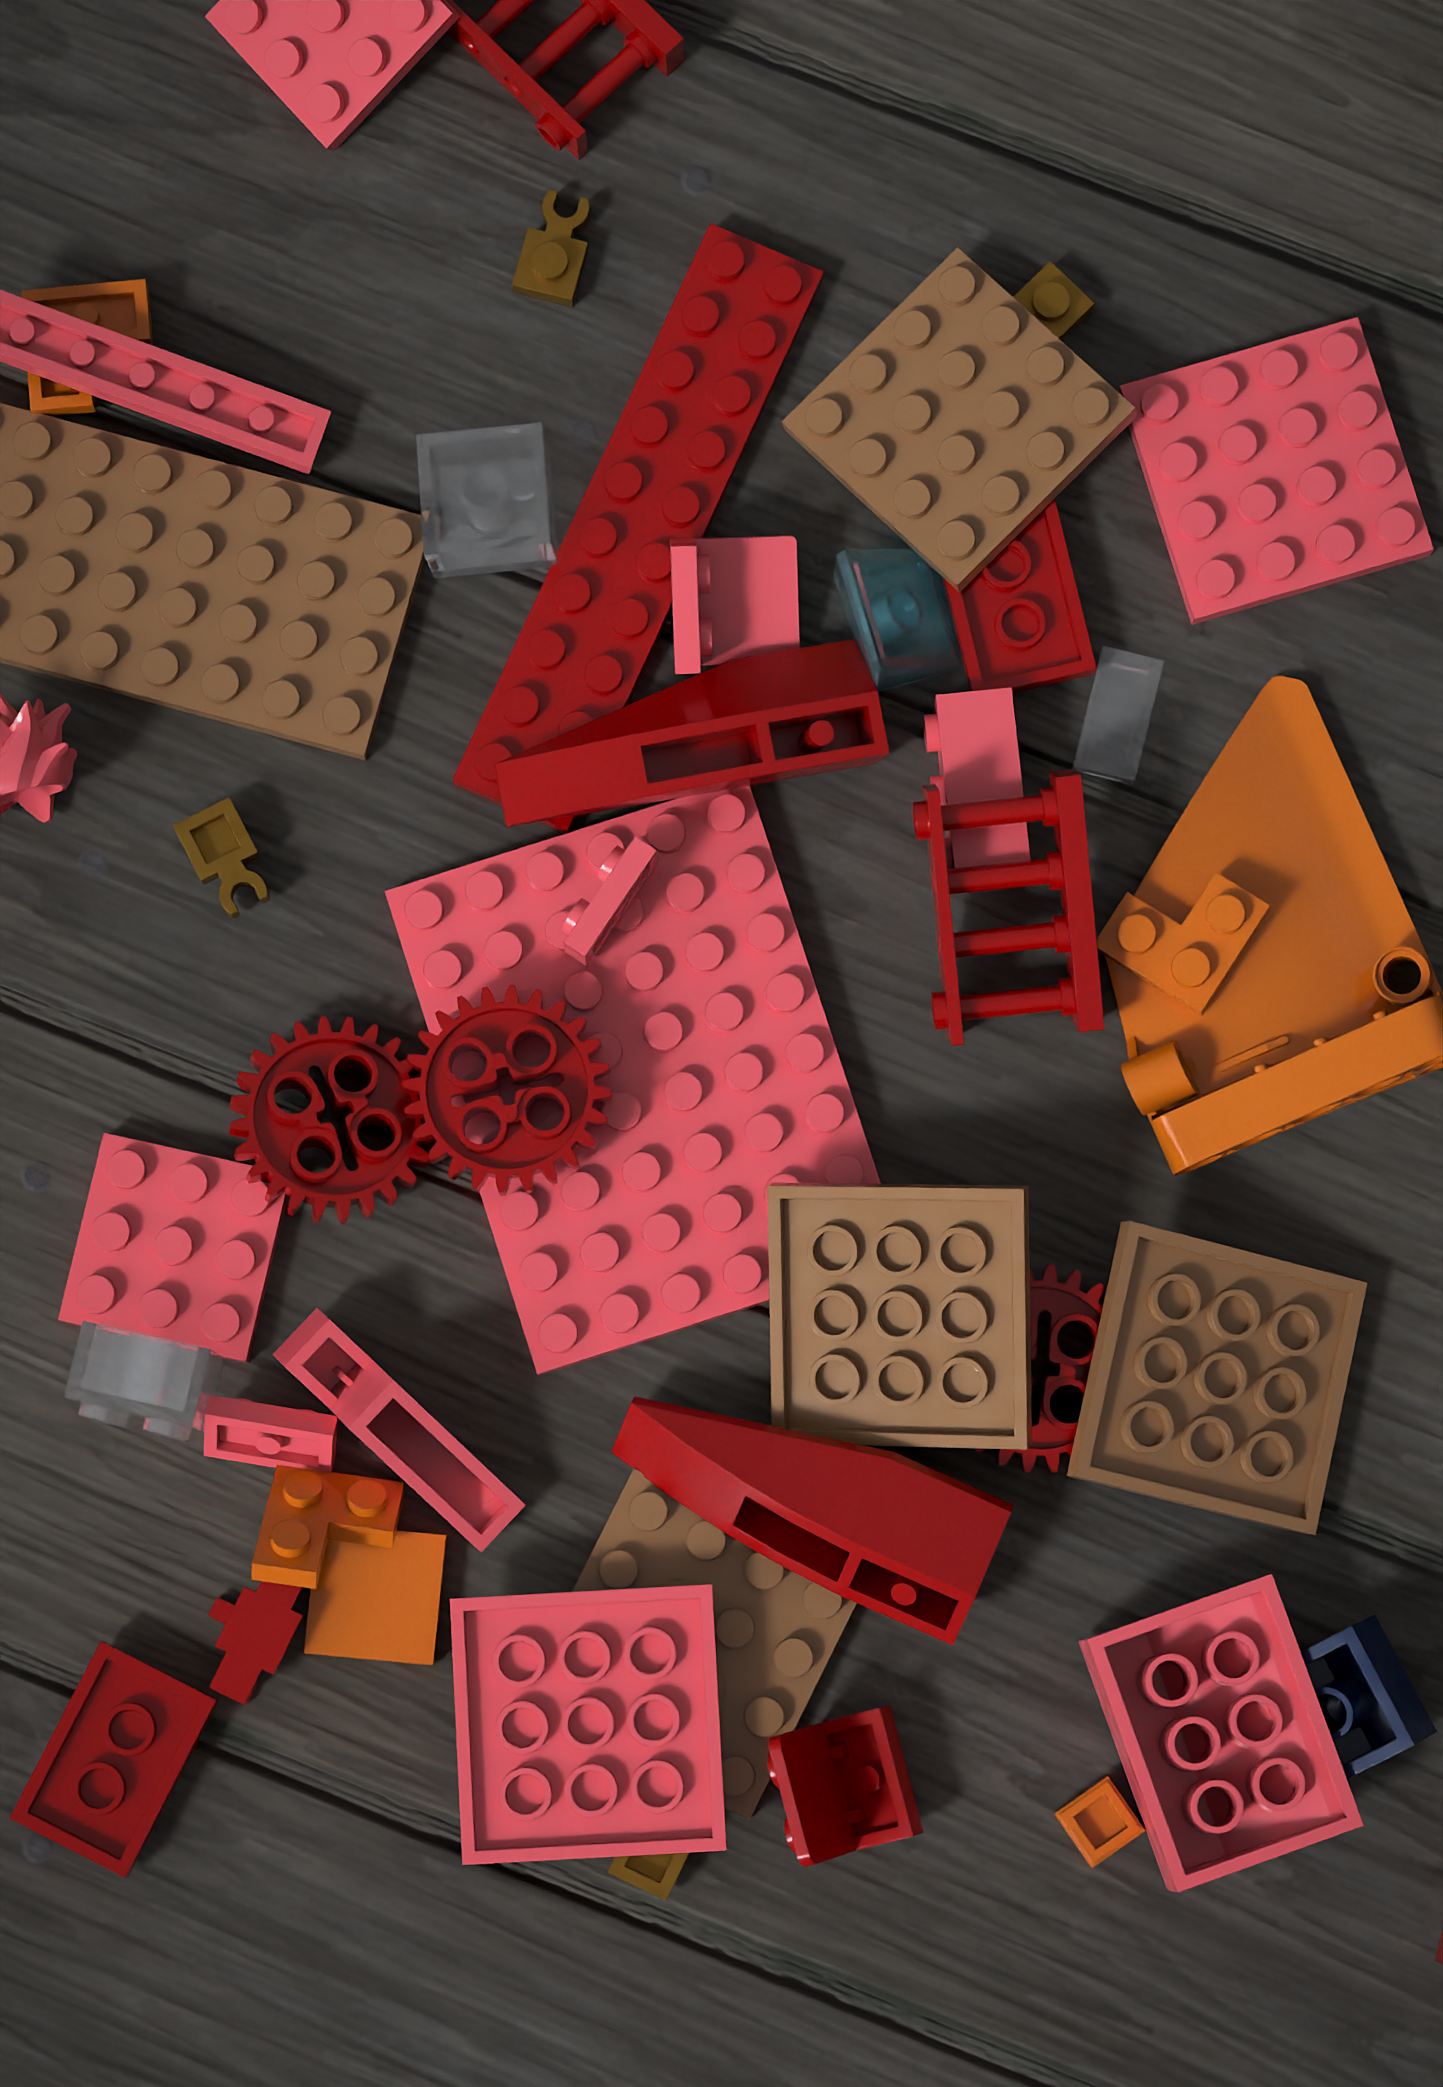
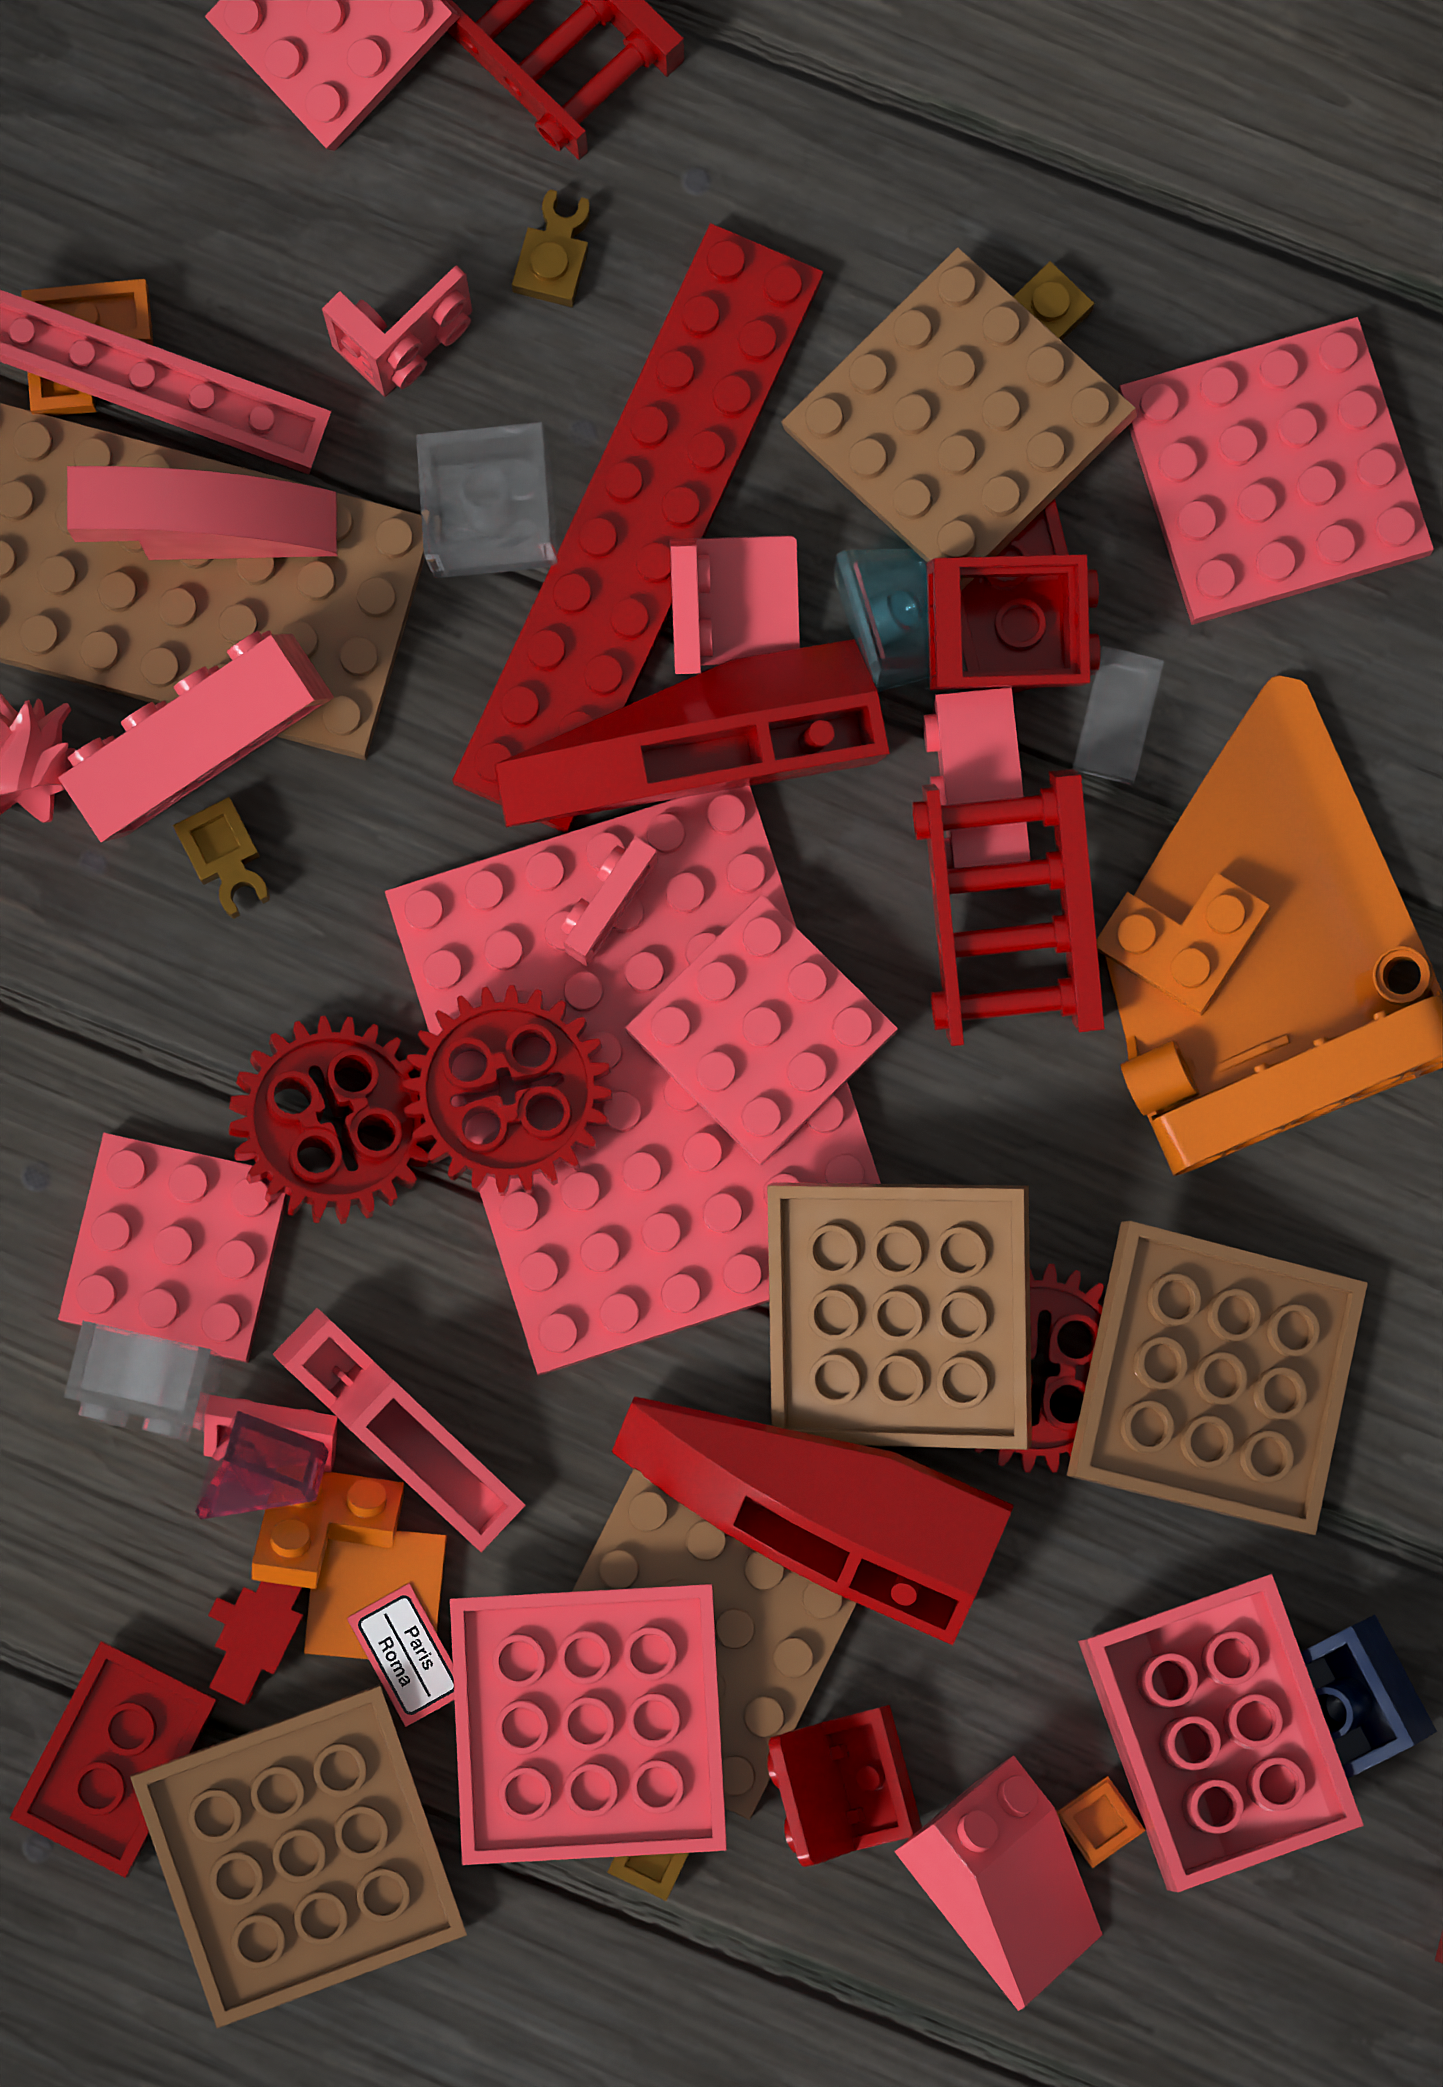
(194, 737): none -> coral brick
(200, 513): none -> coral slope
(260, 1469): none -> clear pink slope
(298, 1855): none -> medium nougat plate
(399, 353): none -> coral bracket
(405, 1654): none -> sticker
(761, 1029): none -> coral plate
(945, 631): none -> red window
(1006, 1881): none -> coral slope

